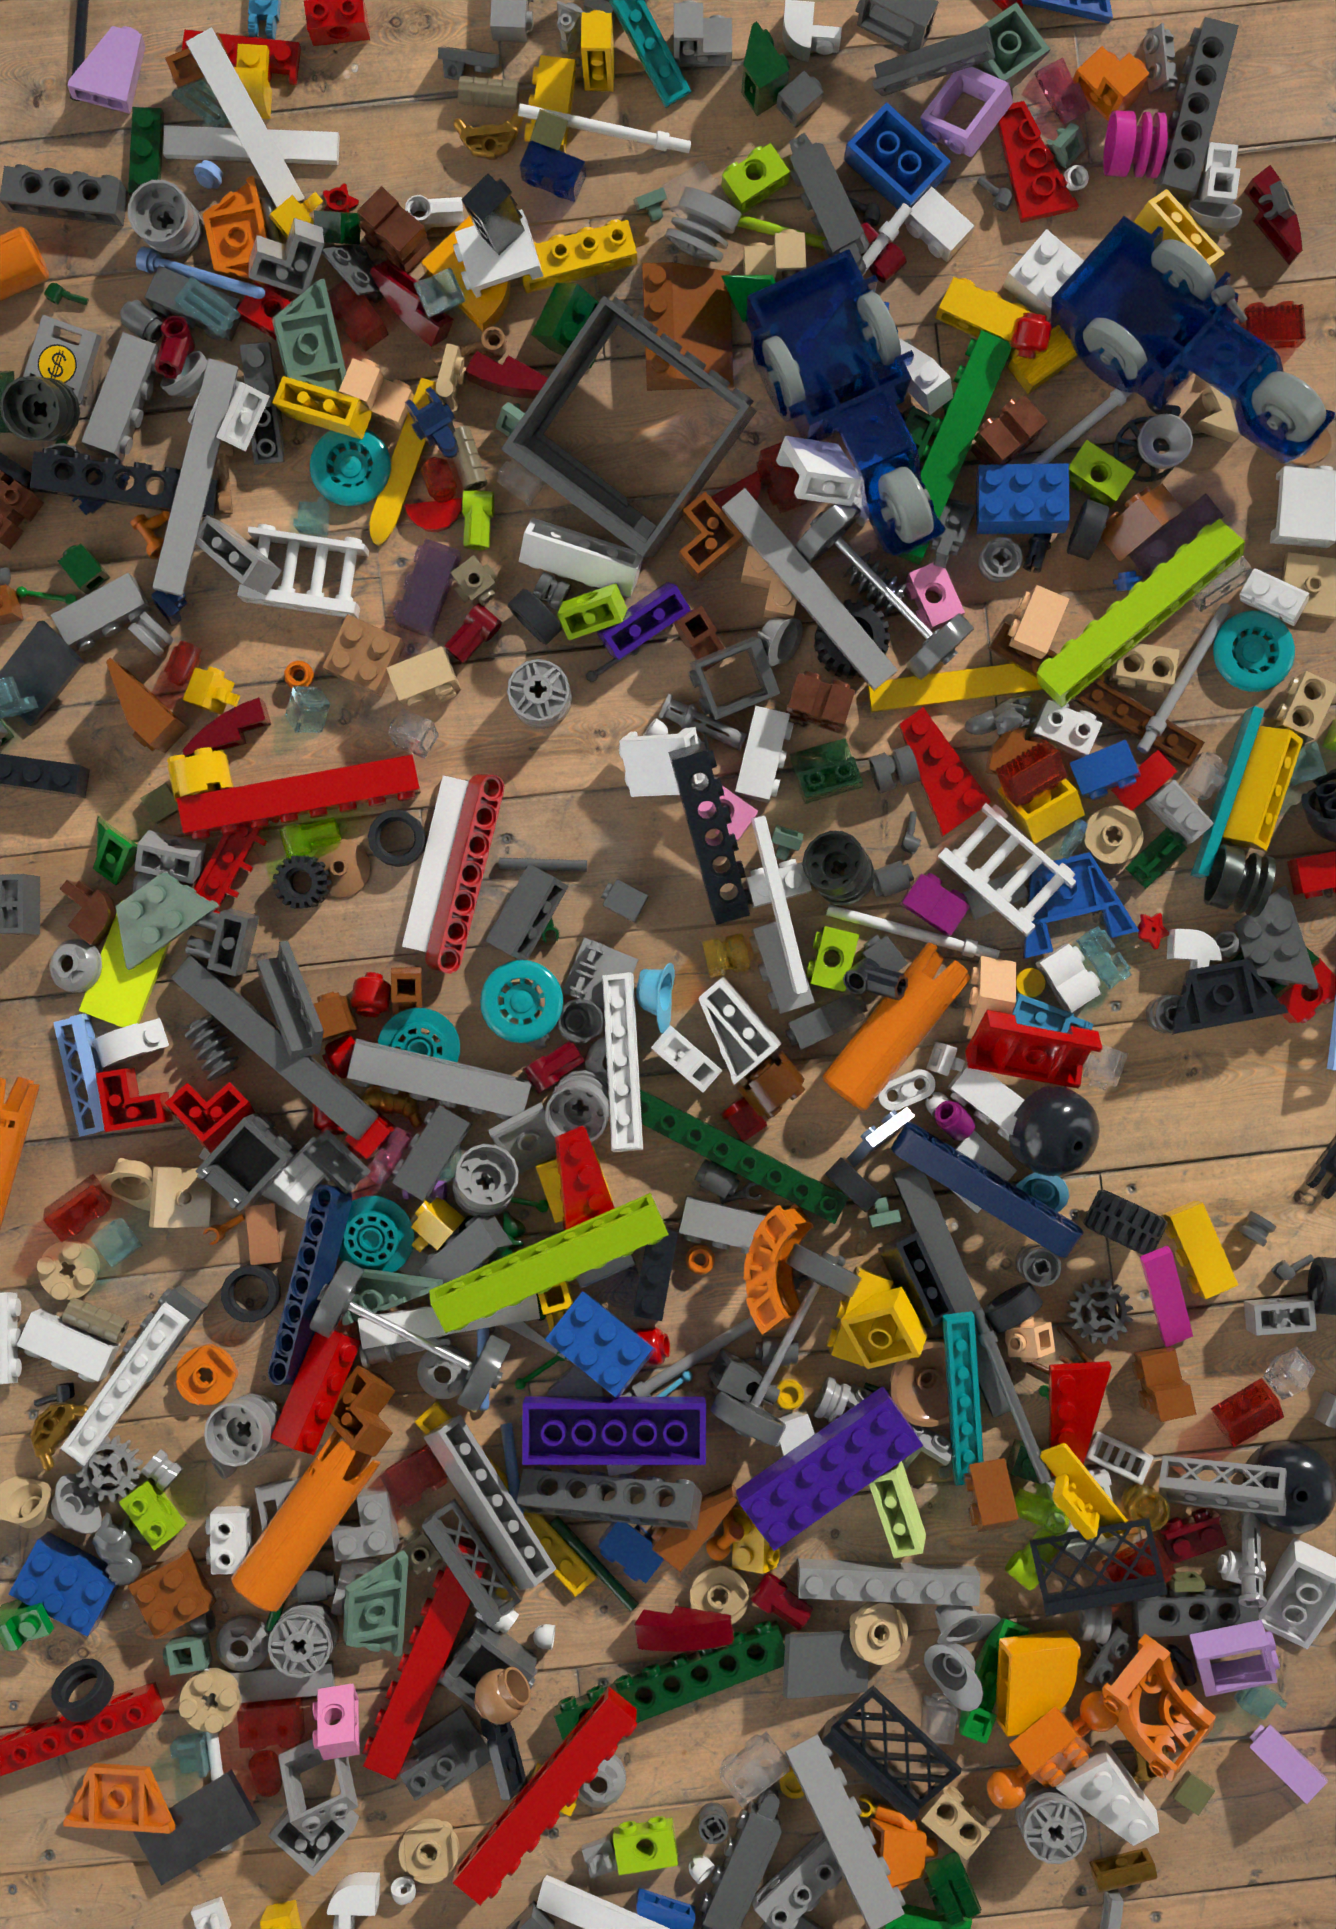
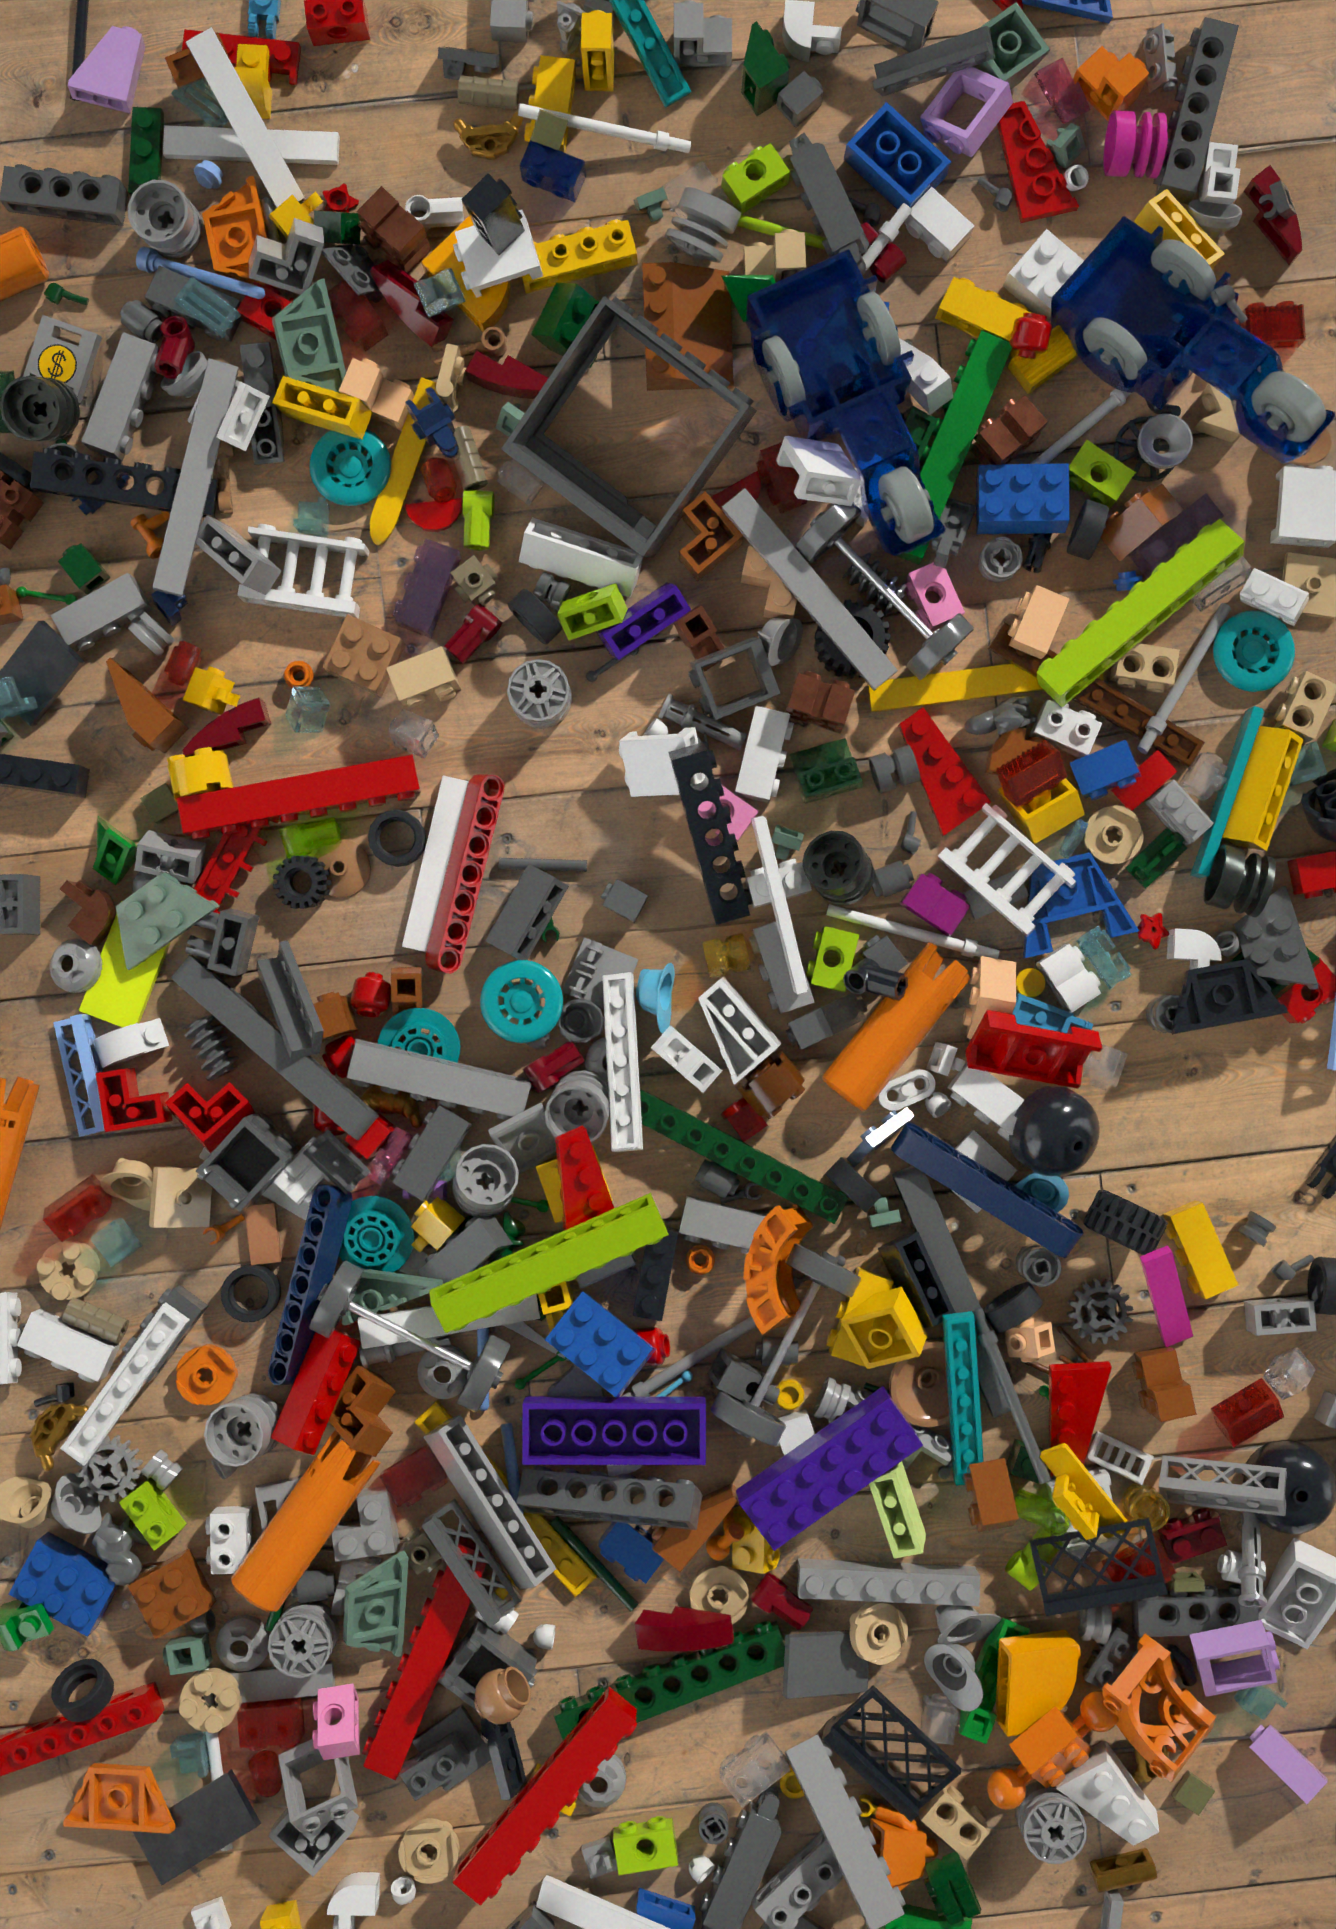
(954, 1120): magenta brick -> none

